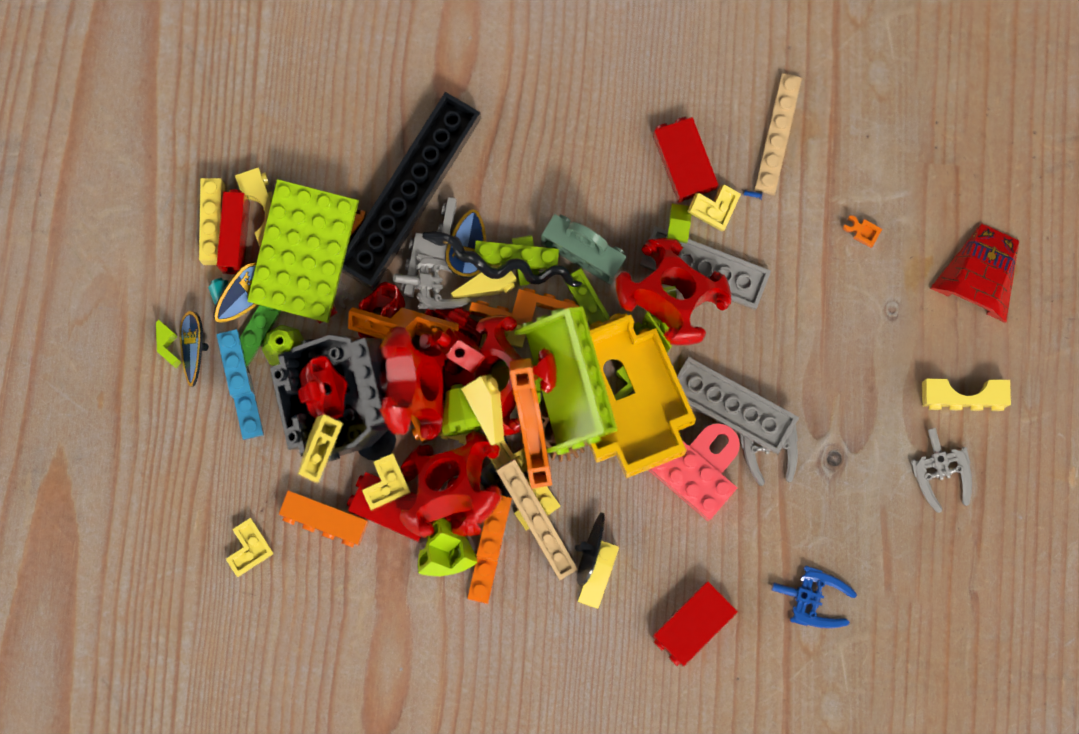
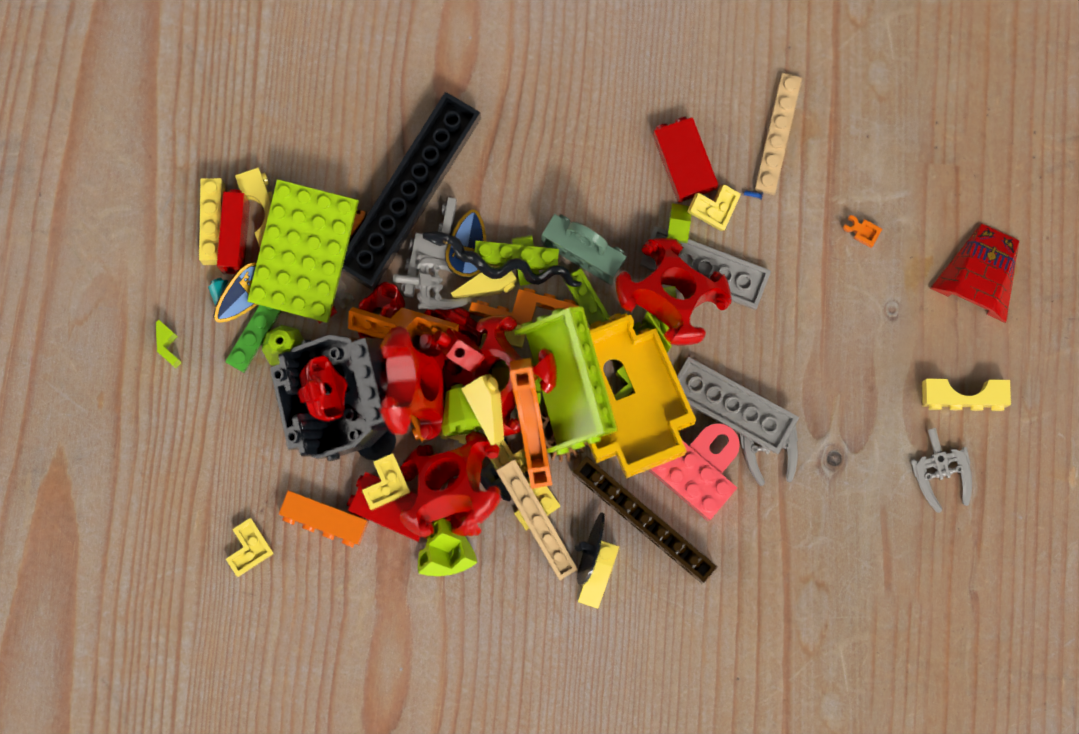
(191, 345): shield -> none
(240, 384): dark azure bracket -> none
(319, 447): light yellow slope -> none
(489, 552): orange bracket -> none
(644, 520): none -> dark brown brick
(694, 624): red brick -> none
(805, 596): blue bar -> none

